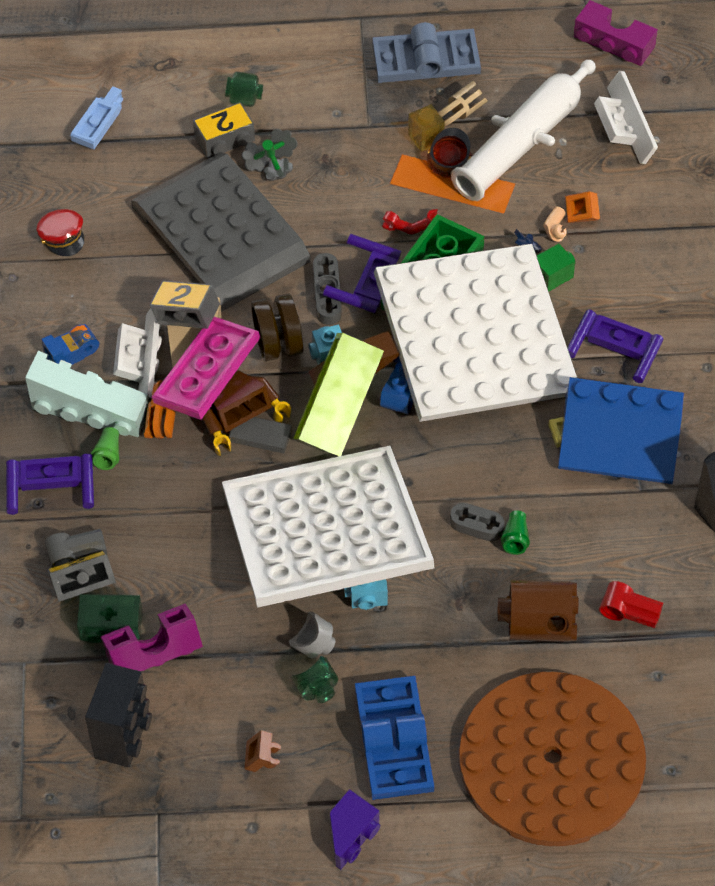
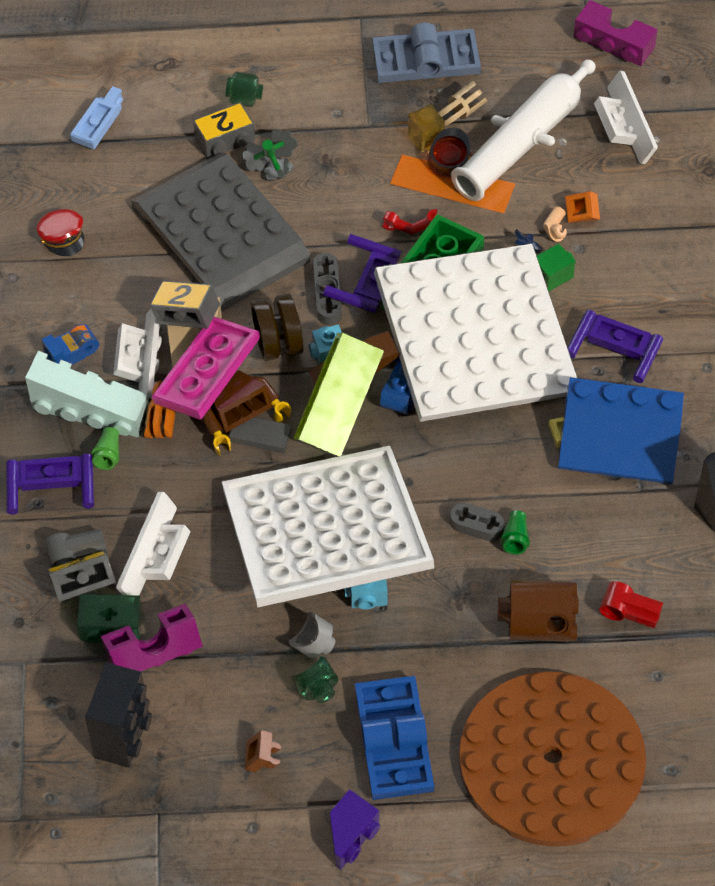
(155, 549): none -> white bracket

